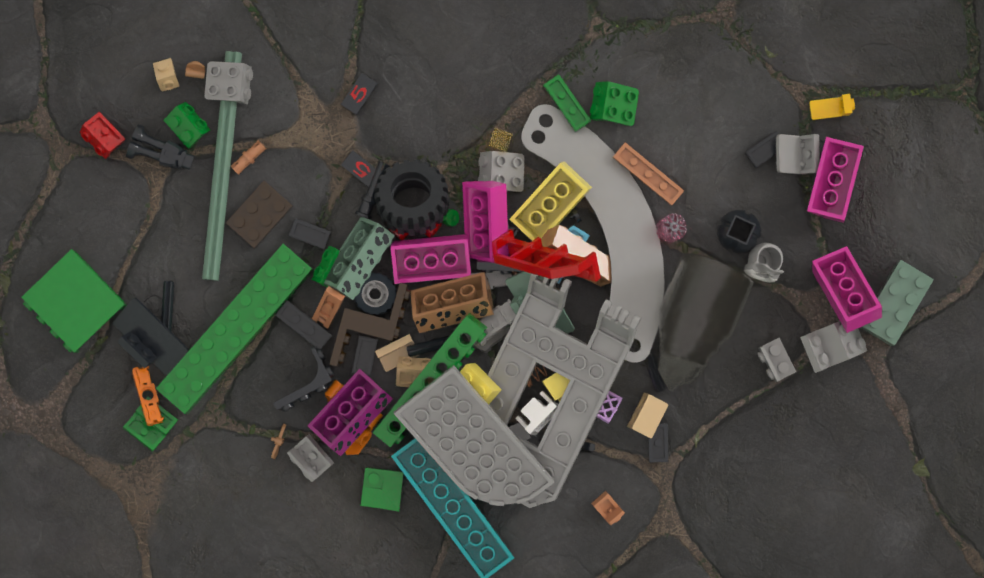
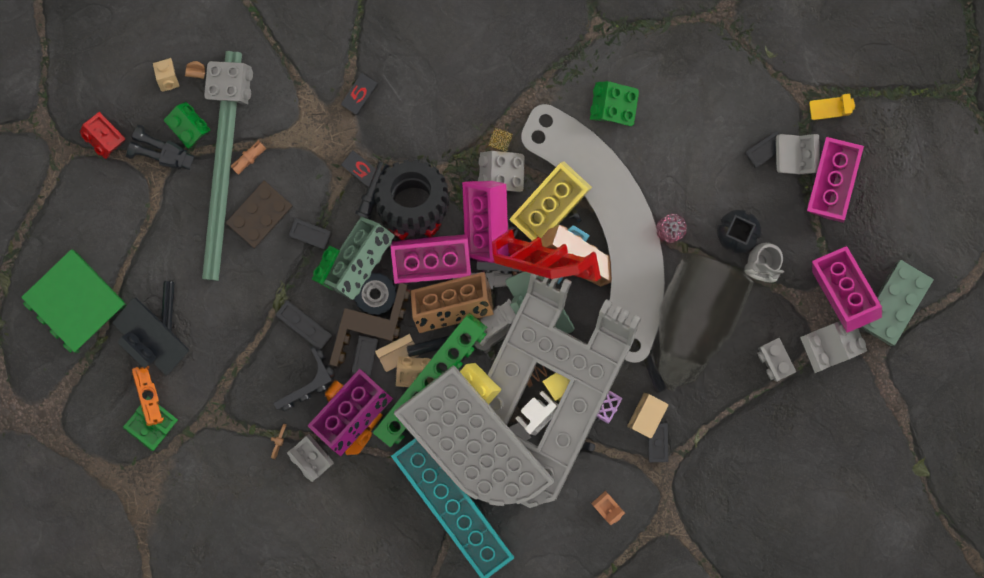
(234, 329): green brick -> none
(328, 307): nougat plate -> none
(382, 488): green plate -> none
(451, 218): green piece -> none
(567, 103): green tile -> none
(648, 174): nougat plate -> none

